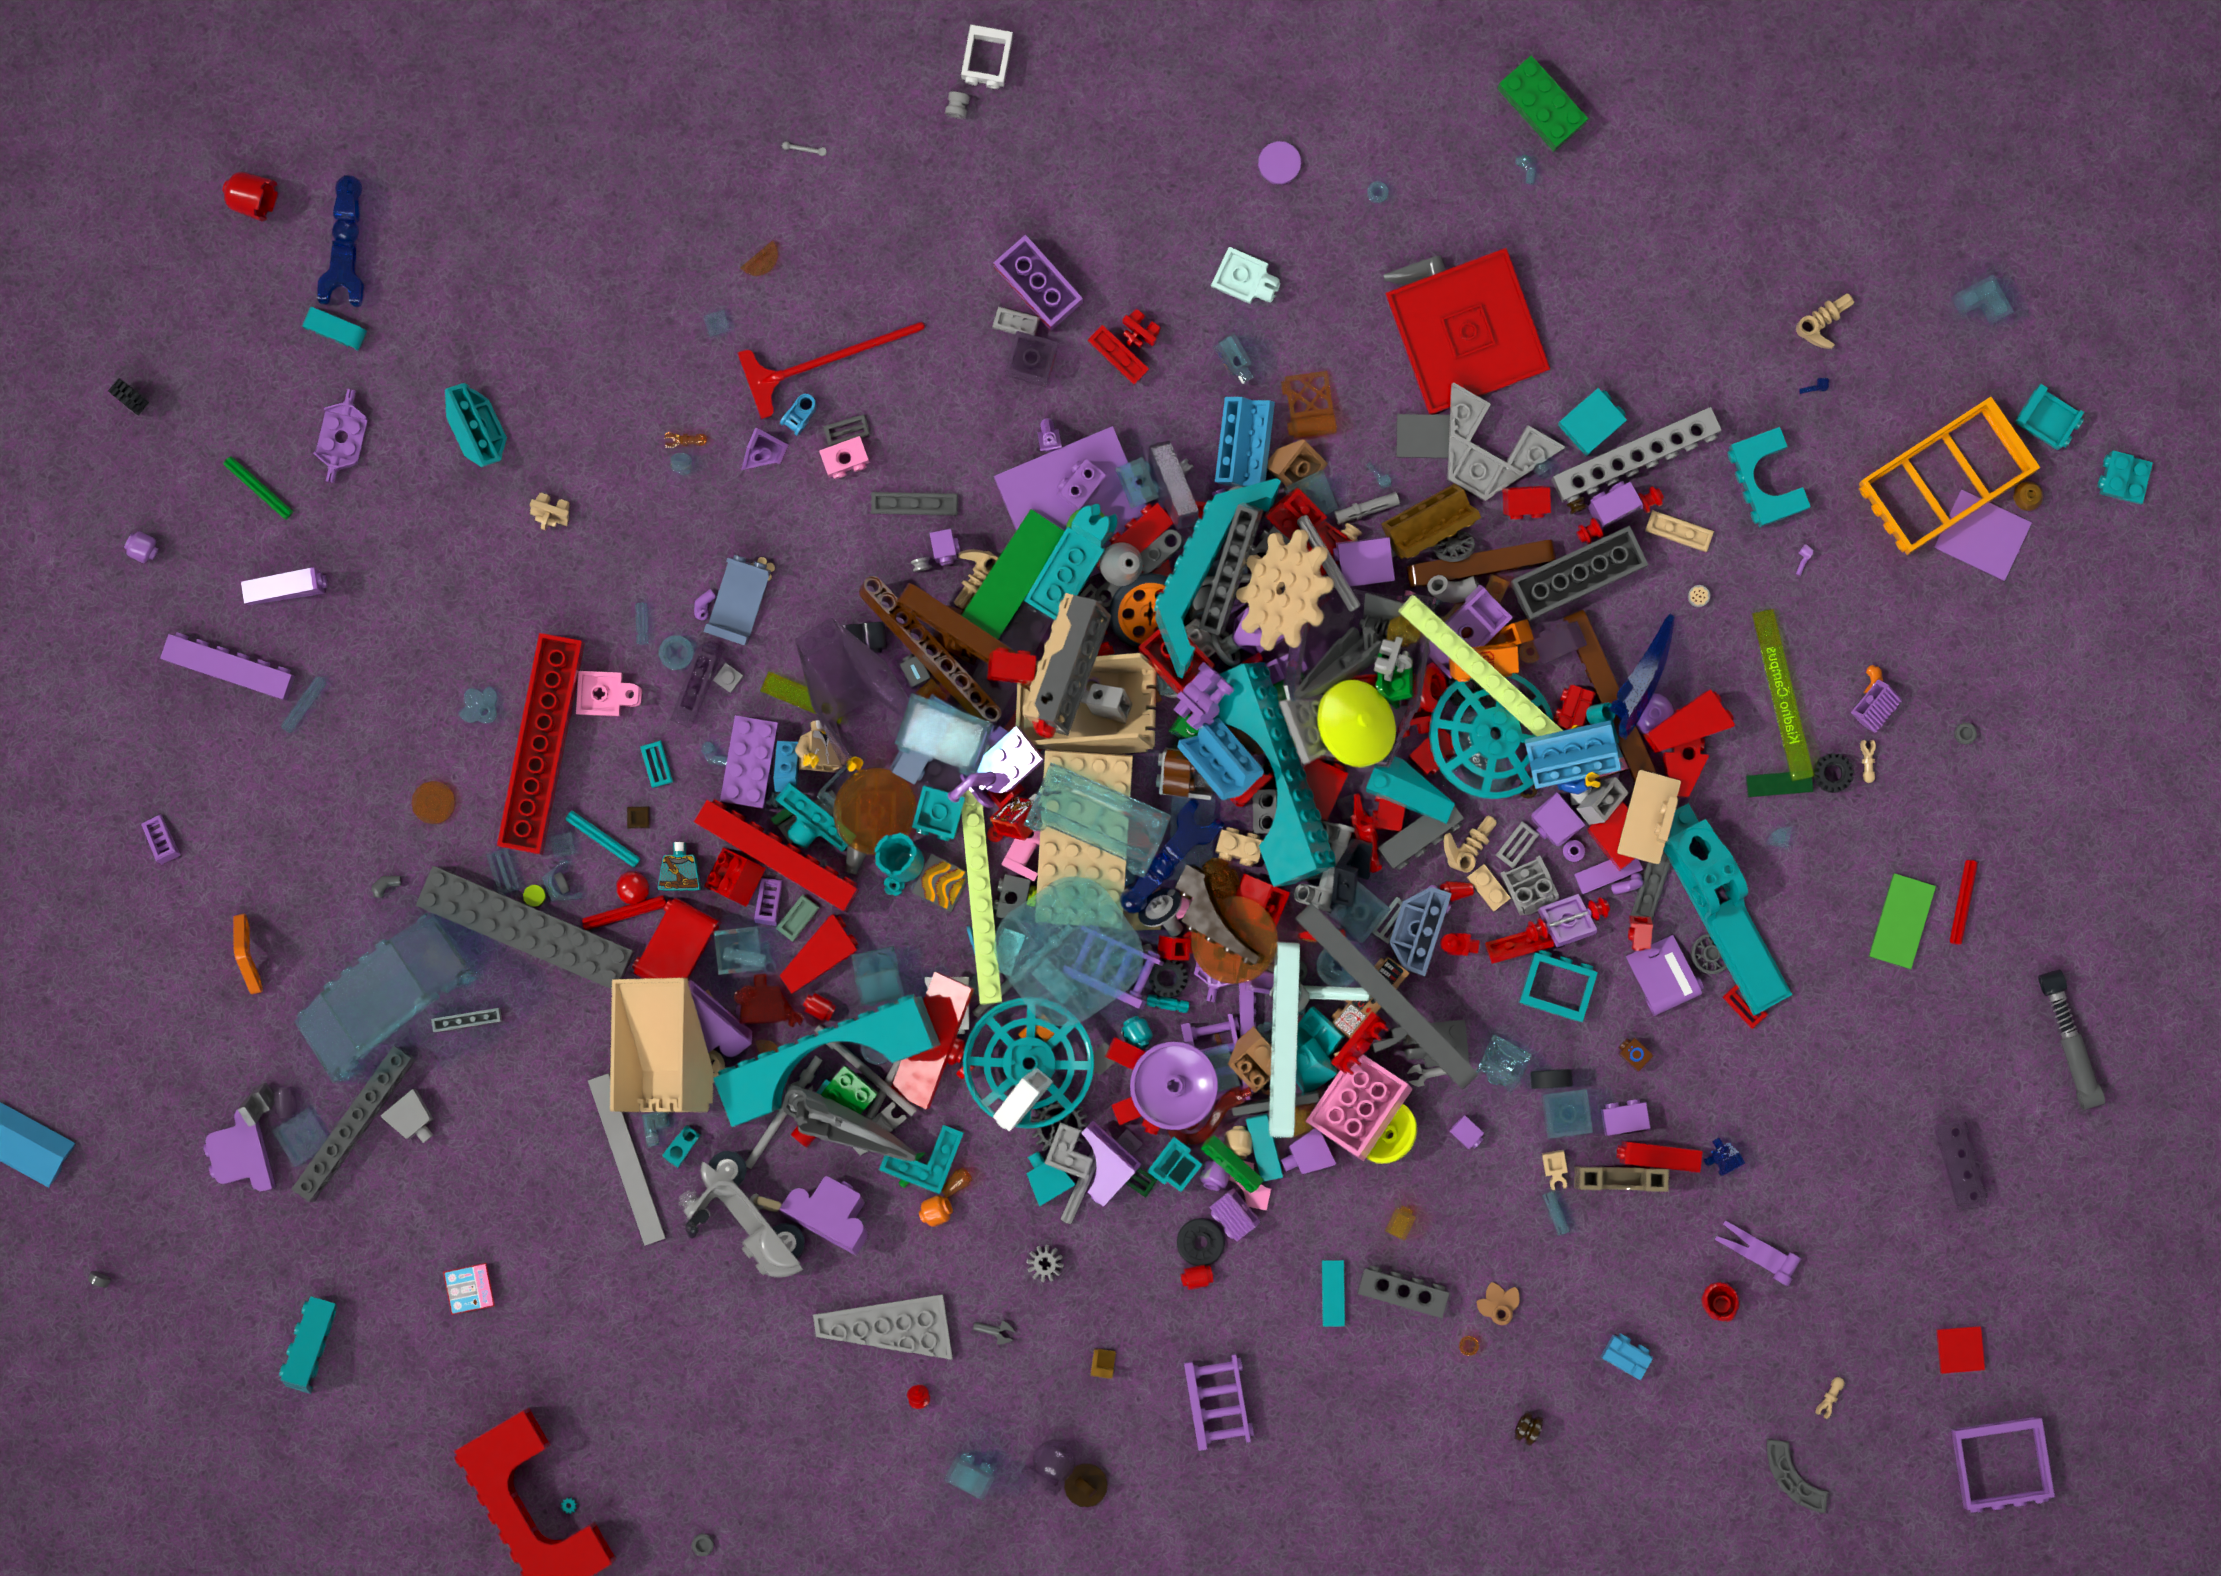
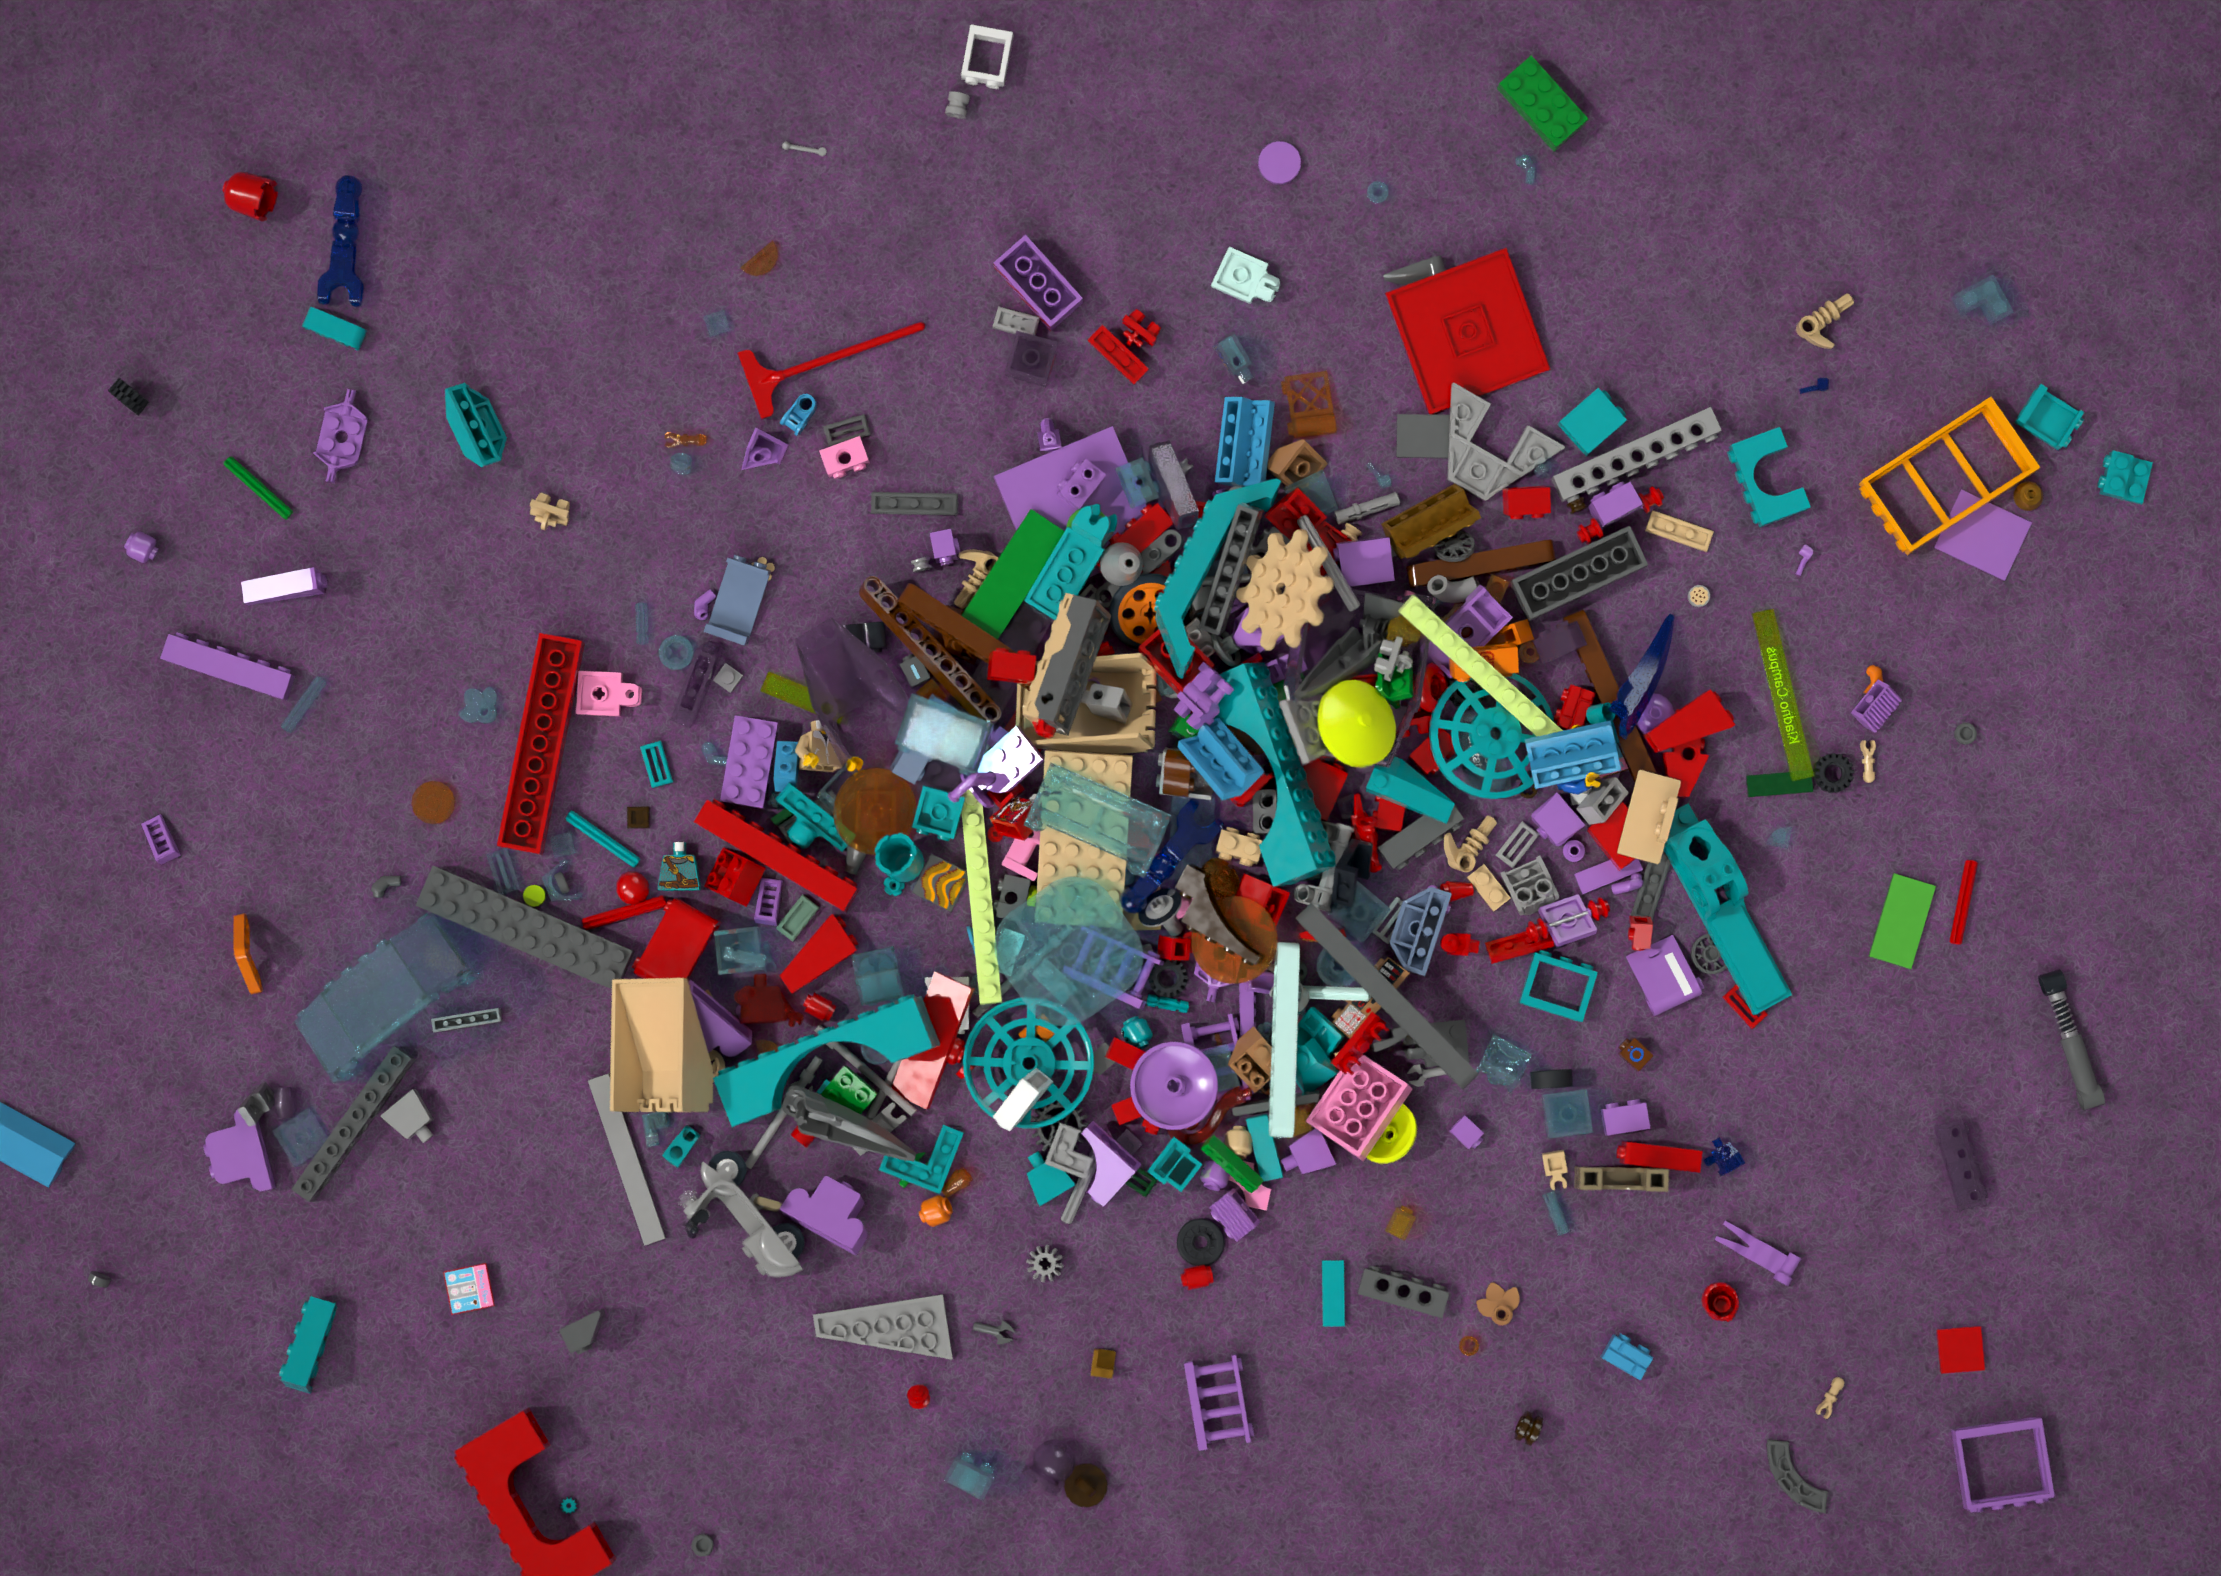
(583, 1332): none -> dark grey slope

